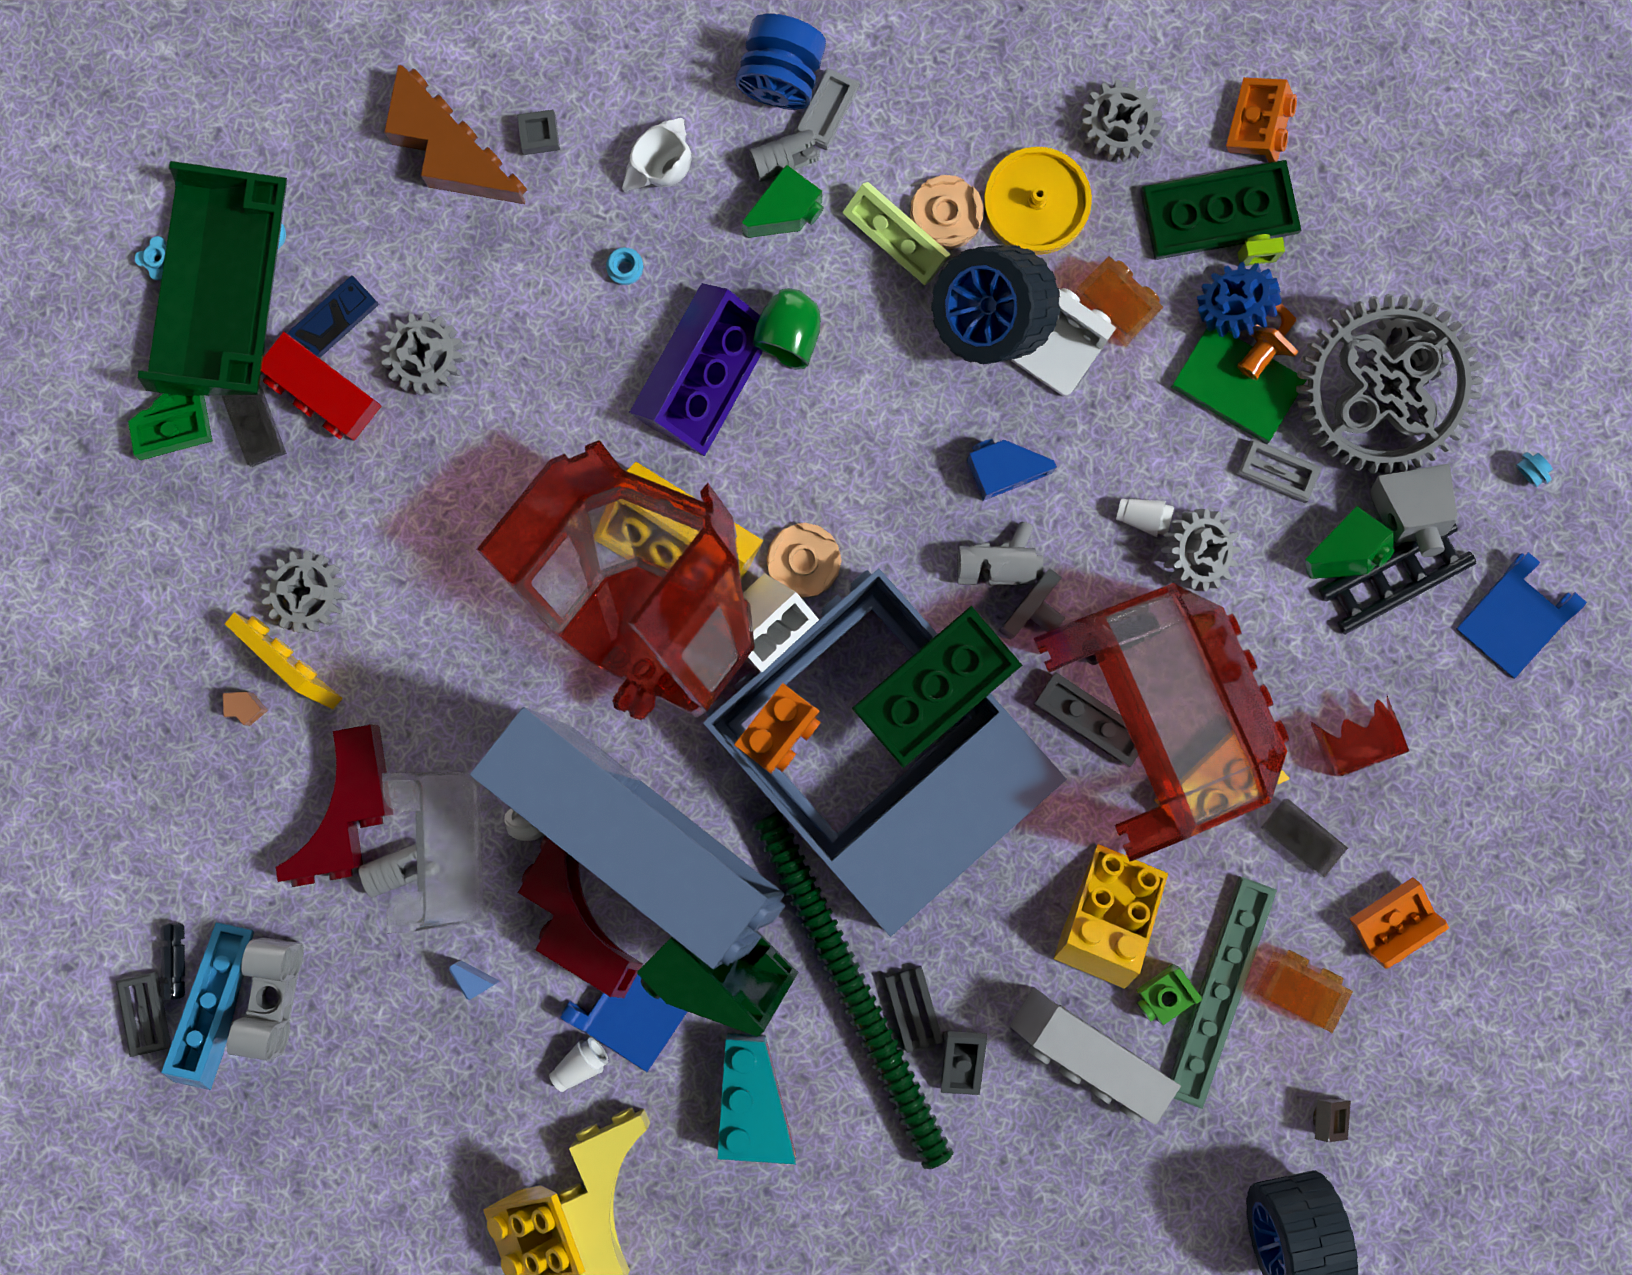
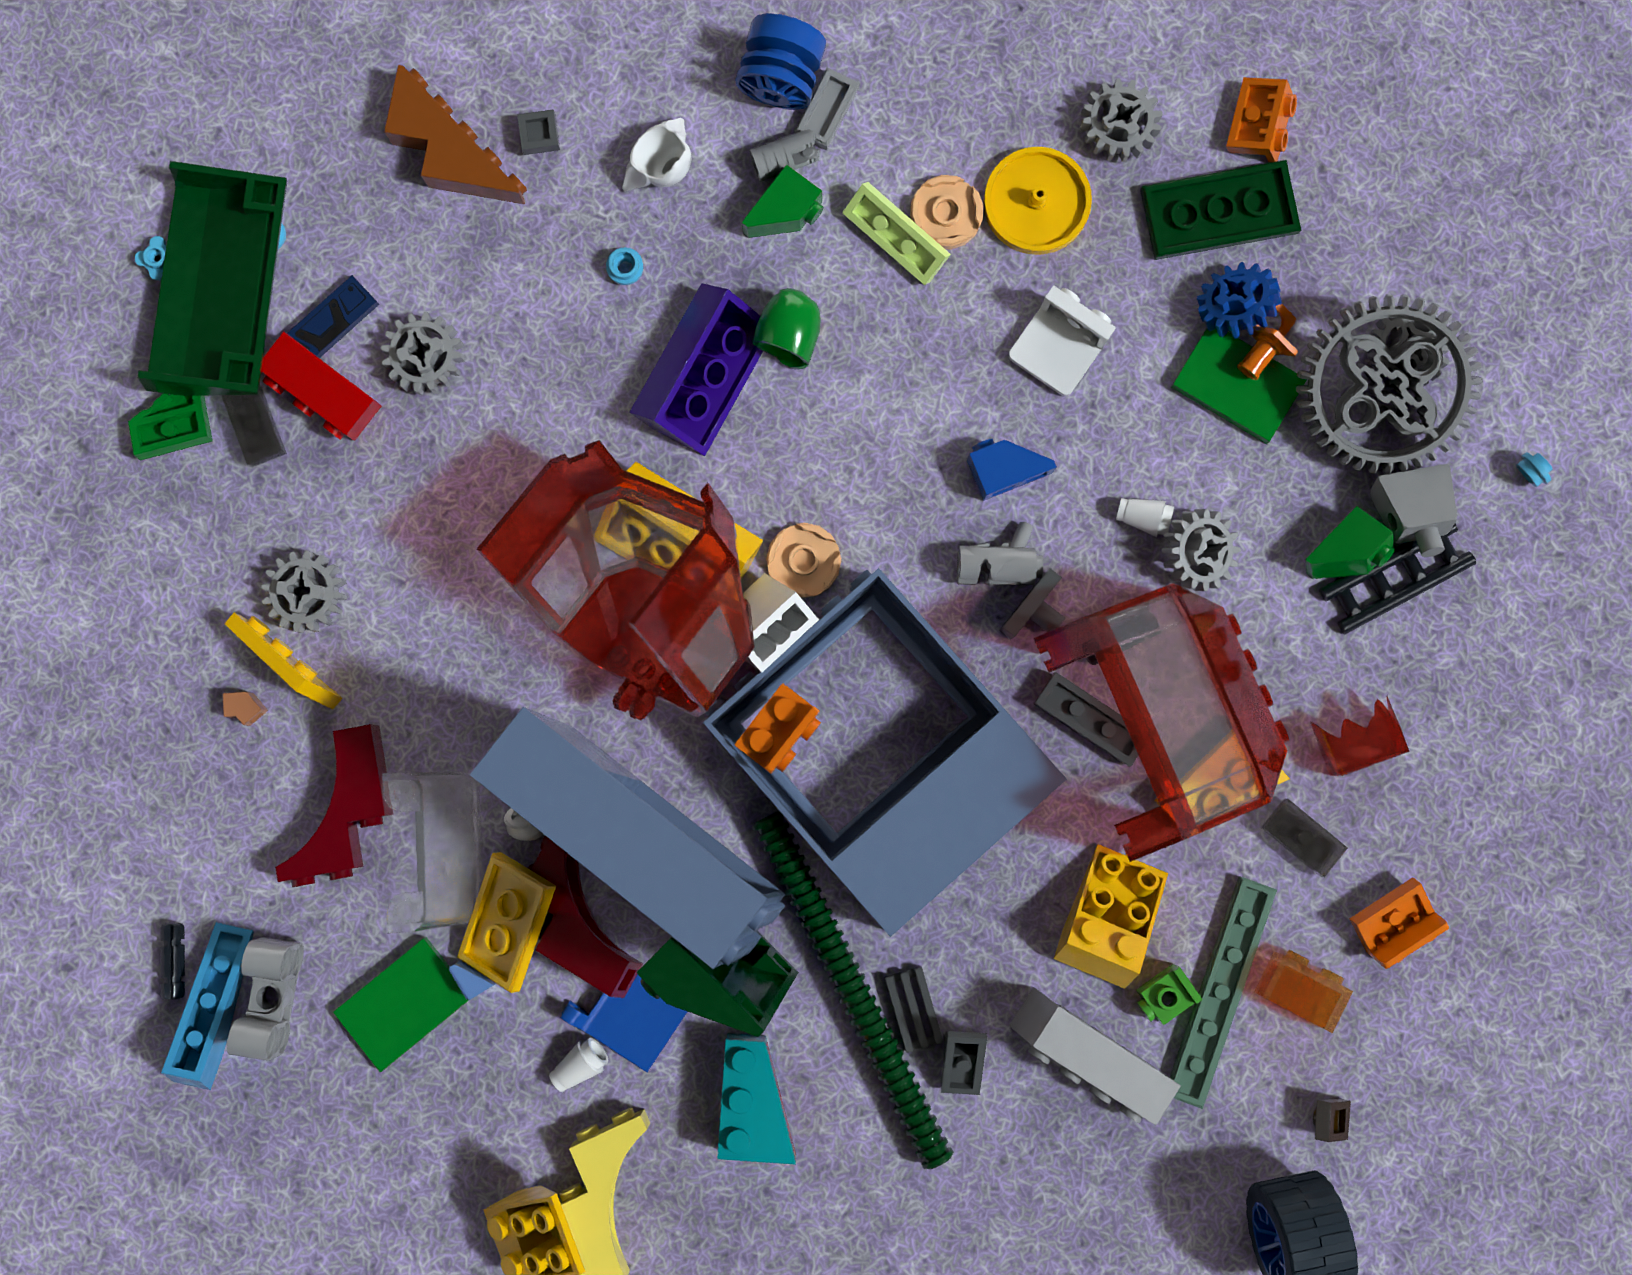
(158, 1012): dark grey tile -> none
(388, 872): light grey hinge -> none
(401, 1004): none -> green tile
(506, 922): none -> yellow tile
(937, 686): dark green tile -> none
(995, 303): black wheel -> none
(1120, 298): clear orange brick -> none
(1249, 459): light grey tile -> none
(1261, 250): lime plate -> none
(1516, 619): blue flag -> none

